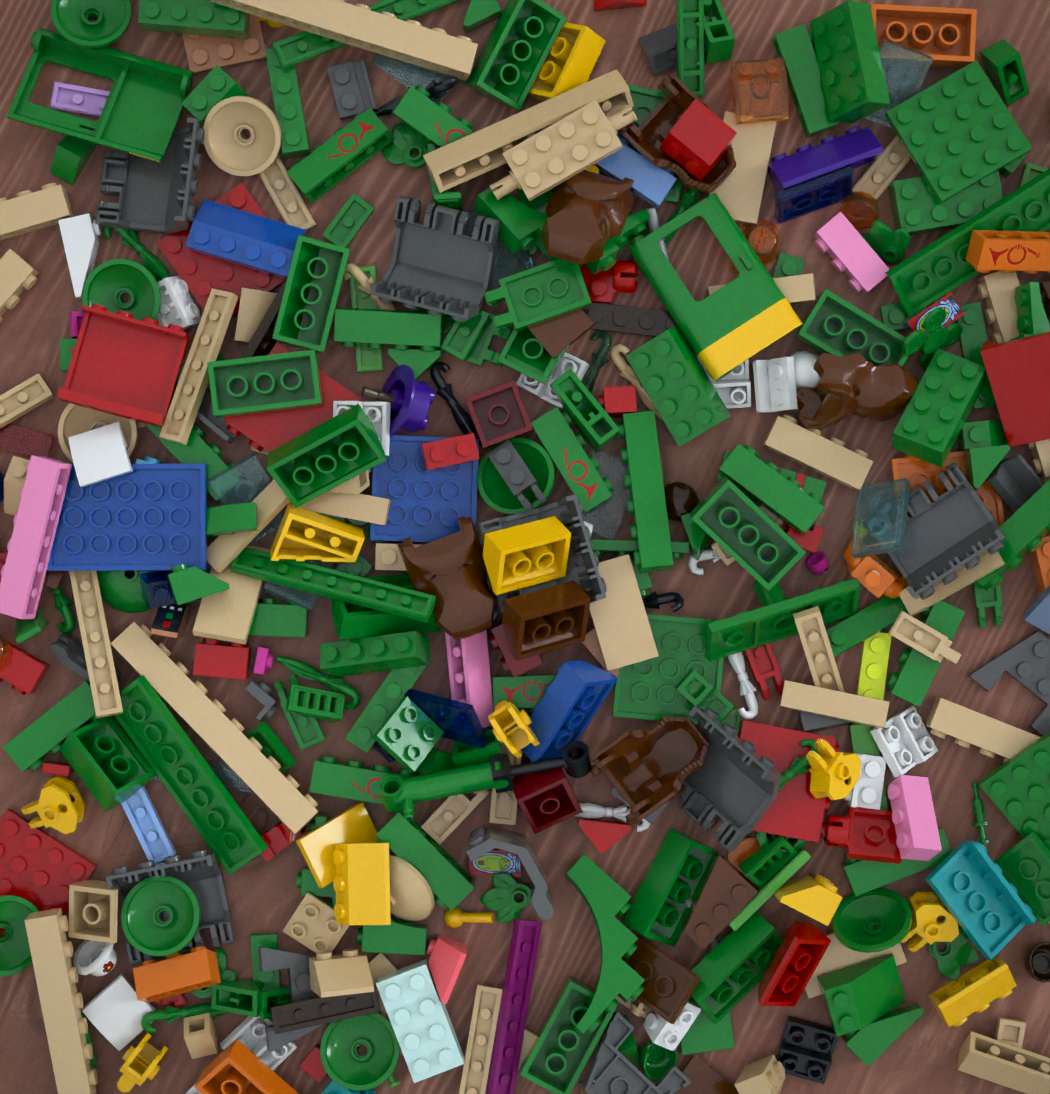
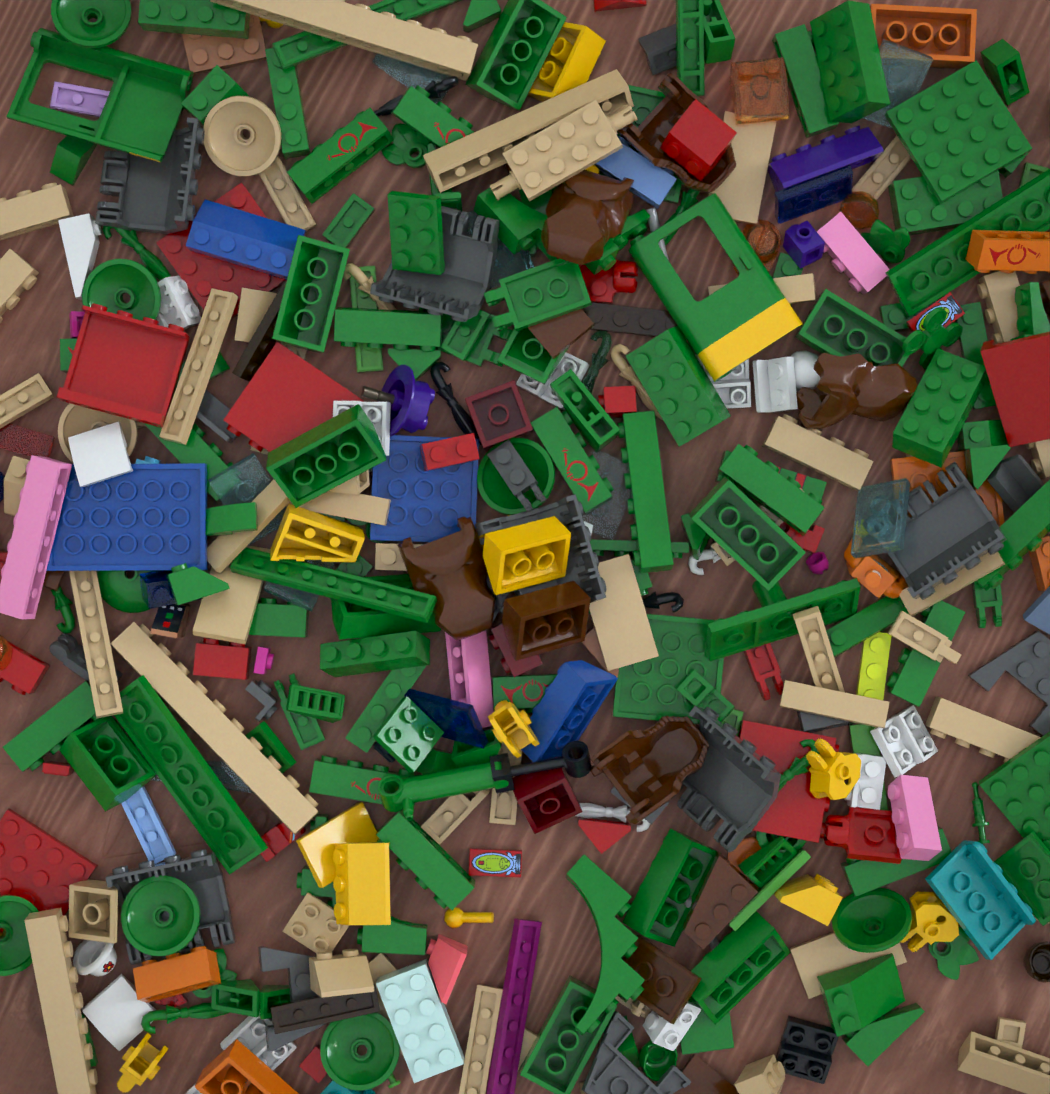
(29, 627): green slope -> none
(56, 807): yellow hinge -> none
(200, 1035): tan brick -> none
(265, 383): green brick -> none
(267, 978): green plate -> none
(309, 672): green piece -> none
(351, 88): dark grey plate -> none
(409, 891): tan dish -> none
(416, 232): none -> green plate
(485, 840): dark grey hinge -> none
(503, 899): green plate -> none
(679, 500): dark brown hair -> none
(746, 687): white piece -> none
(792, 965): red slope -> none
(803, 244): none -> dark purple brick
(973, 991): yellow slope -> none

